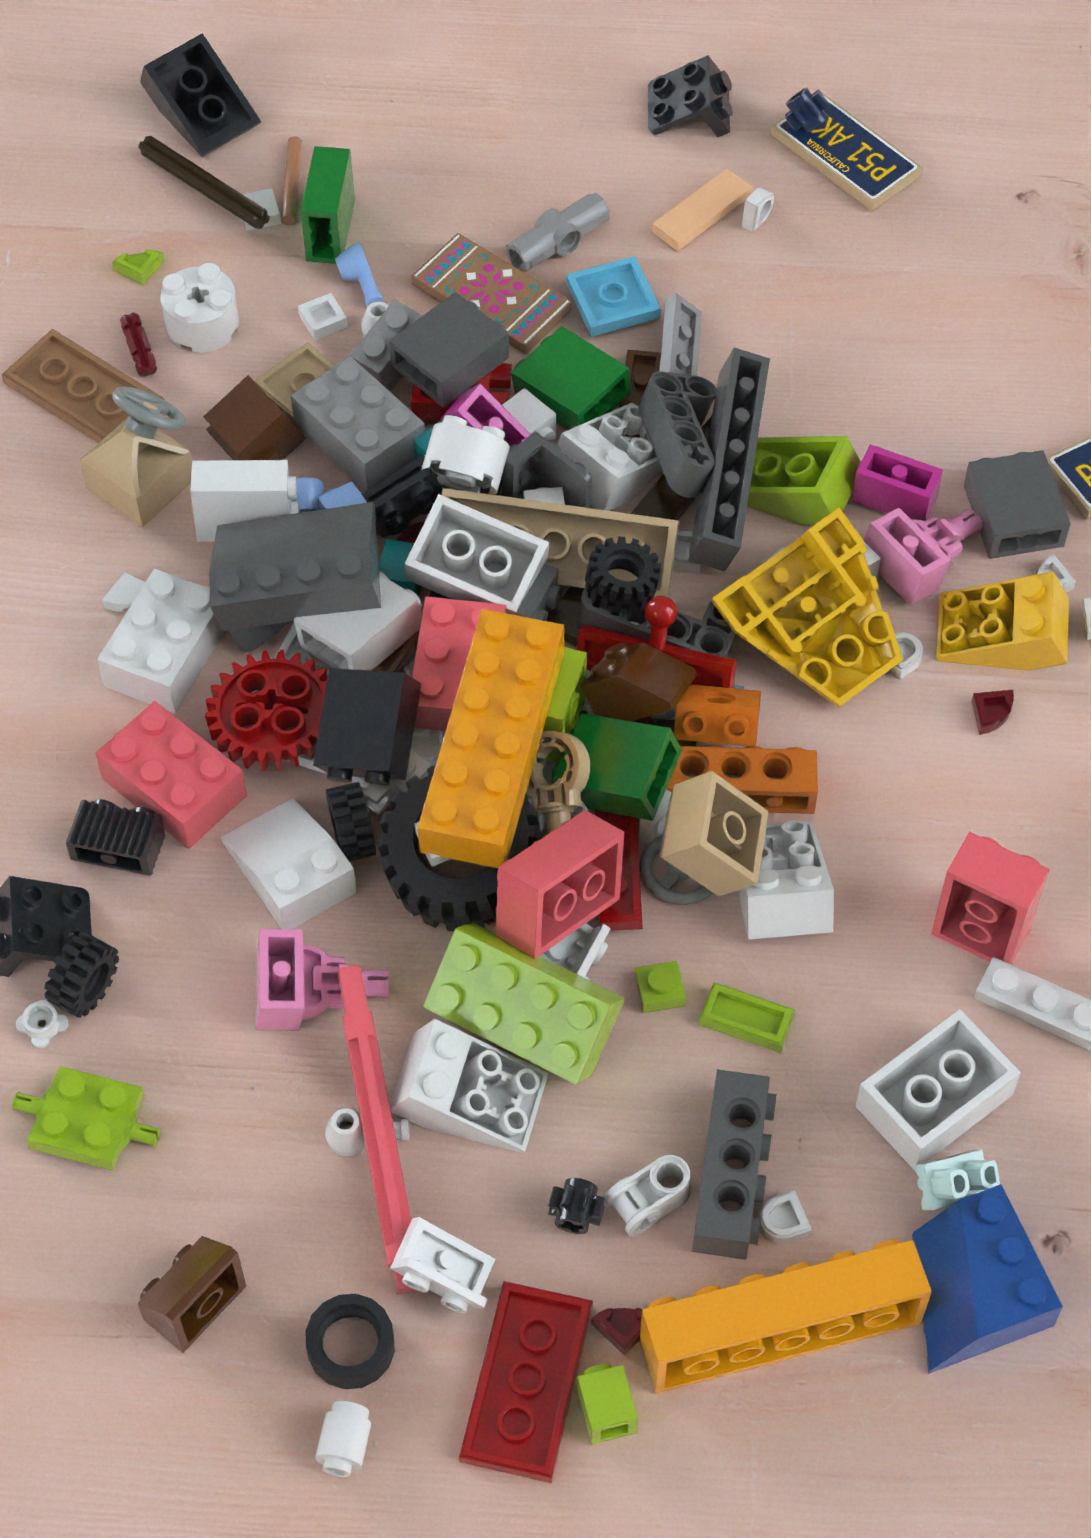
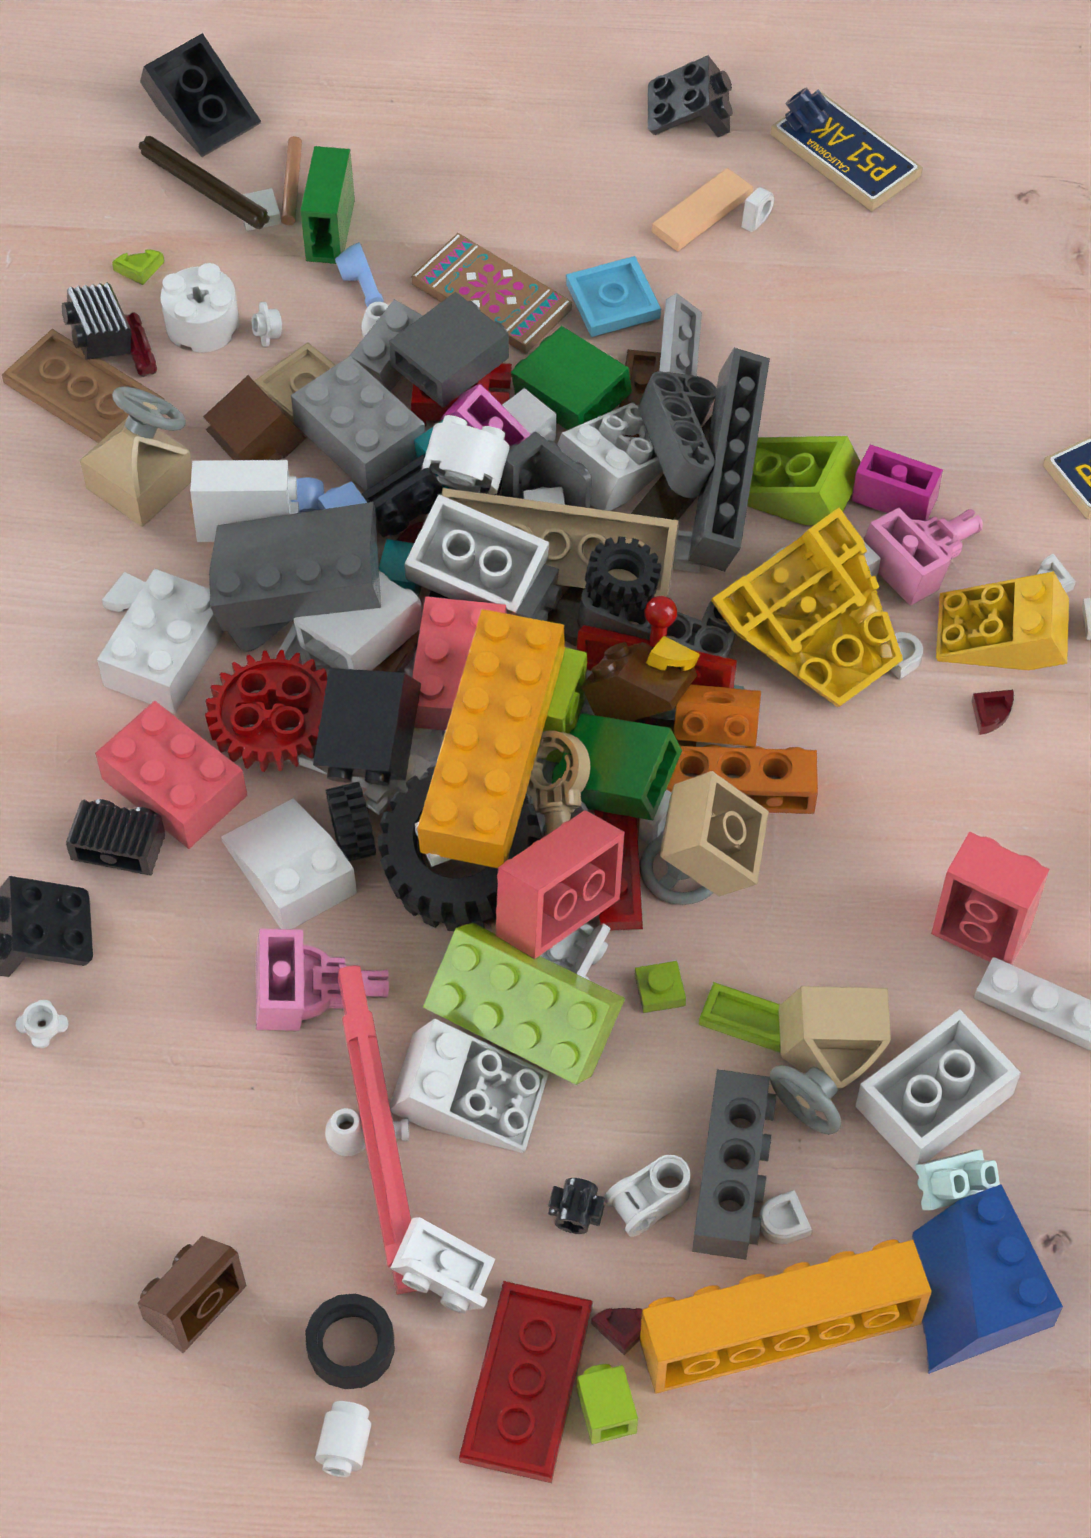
(81, 974): black tyre -> none
(86, 1118): lime plate -> none
(97, 321): none -> black brick
(266, 324): none -> white plate
(322, 316): white tile -> none
(557, 232): light grey piece -> none
(672, 654): none -> yellow tile
(792, 886): white slope -> none
(831, 1039): none -> tan piece
(1017, 504): dark grey brick -> none

